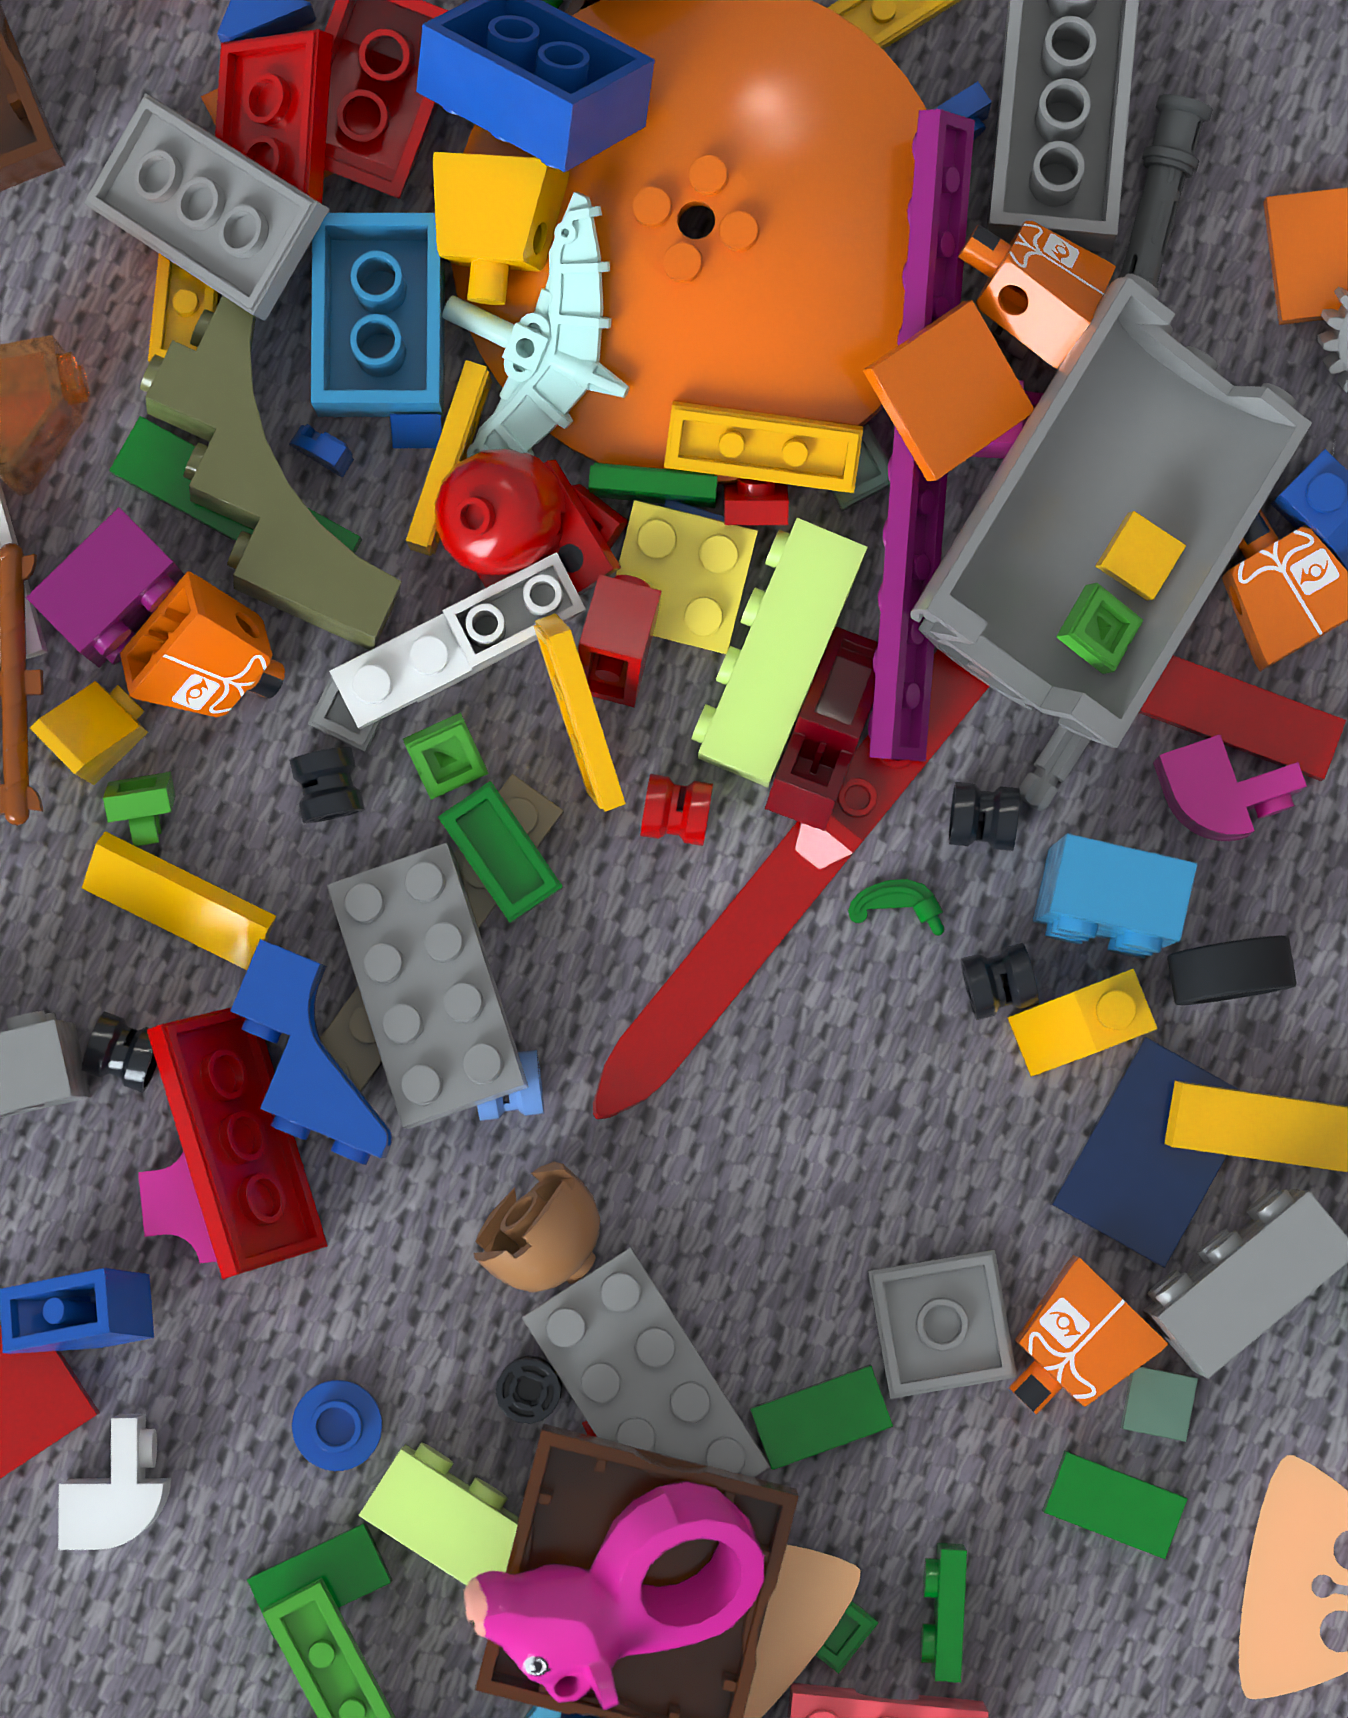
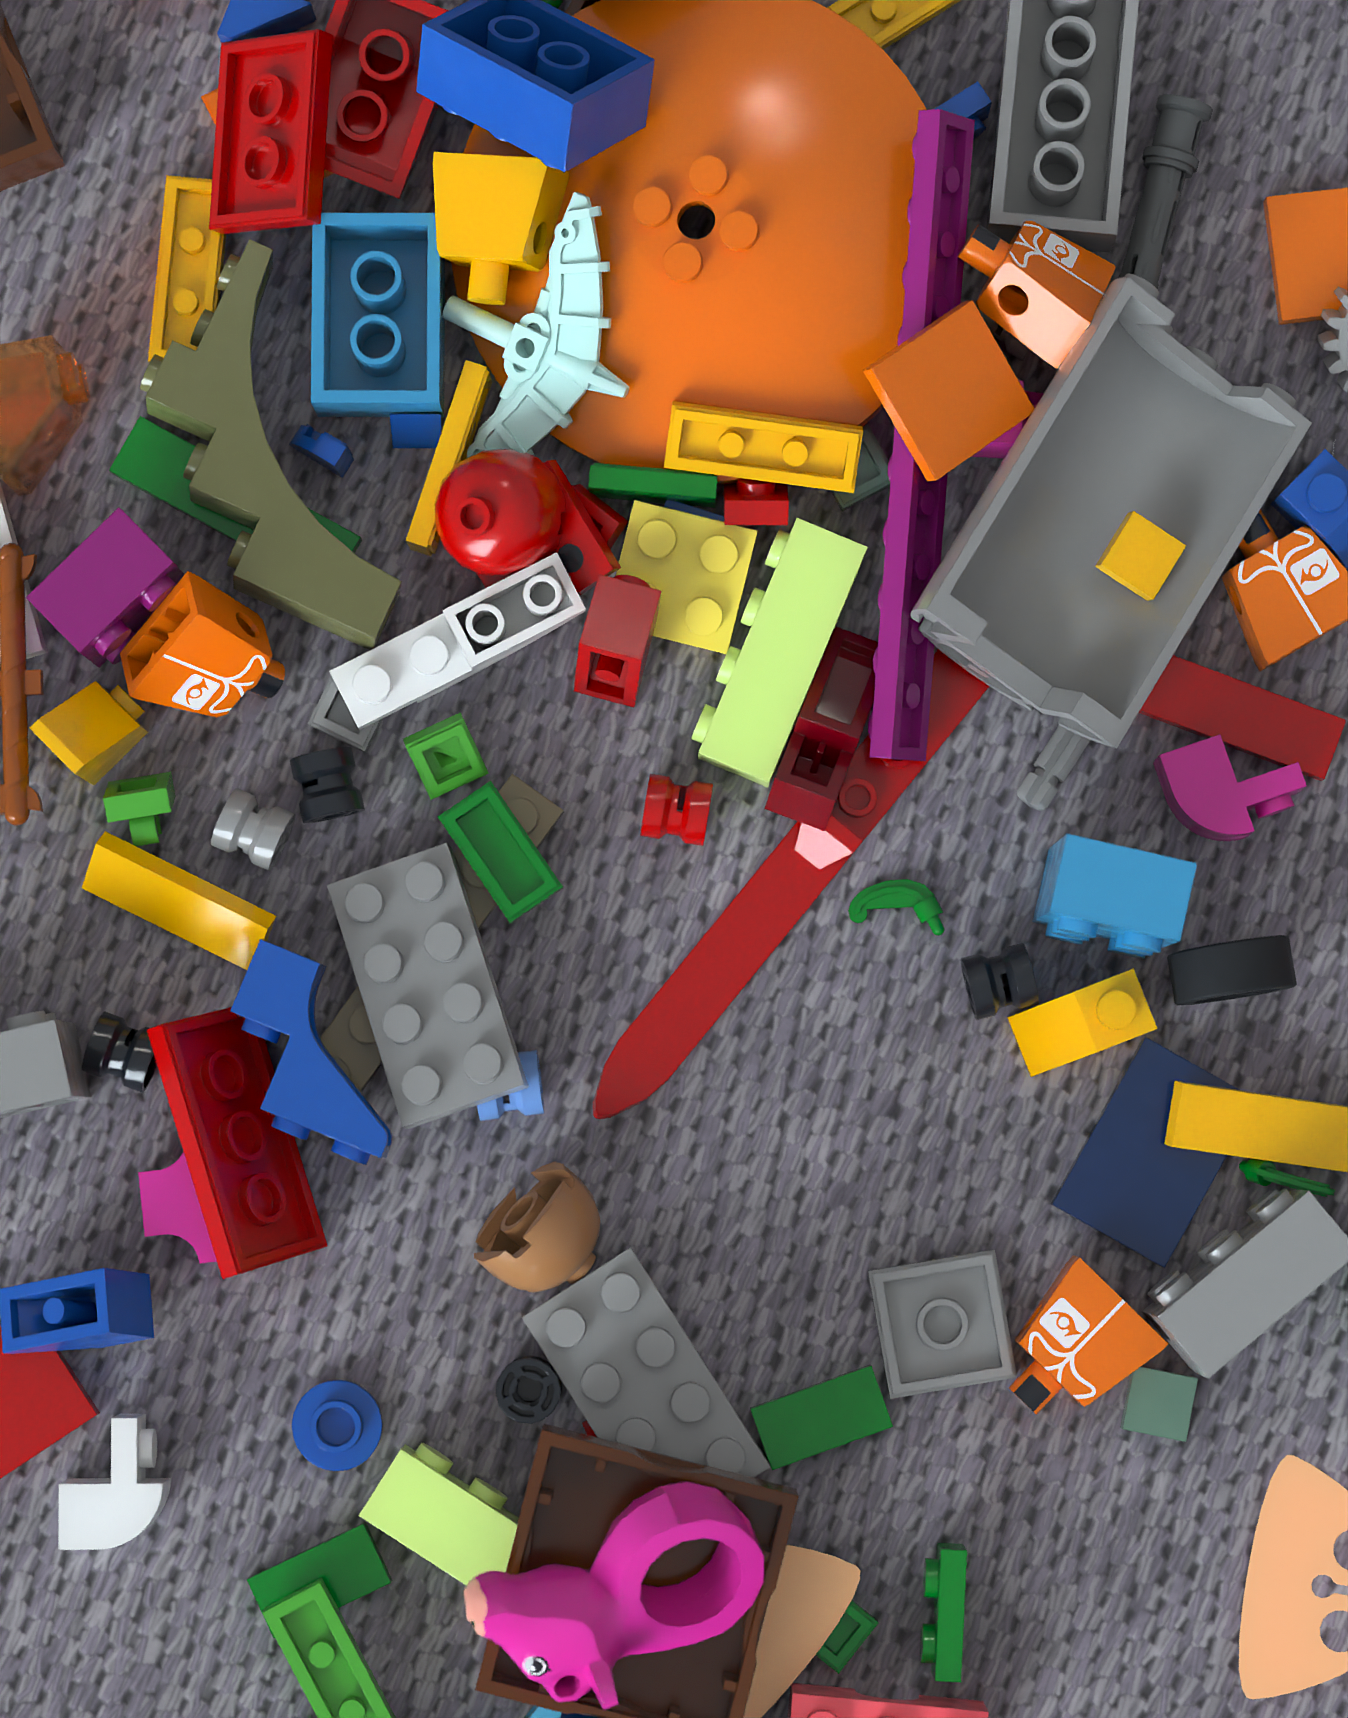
(206, 207): light grey tile -> none
(255, 830): none -> light grey wheel
(578, 712): yellow tile -> none
(998, 818): black wheel -> none
(1099, 628): bright green tile -> none
(1114, 1504): green tile -> none
(1265, 1173): none -> green piece

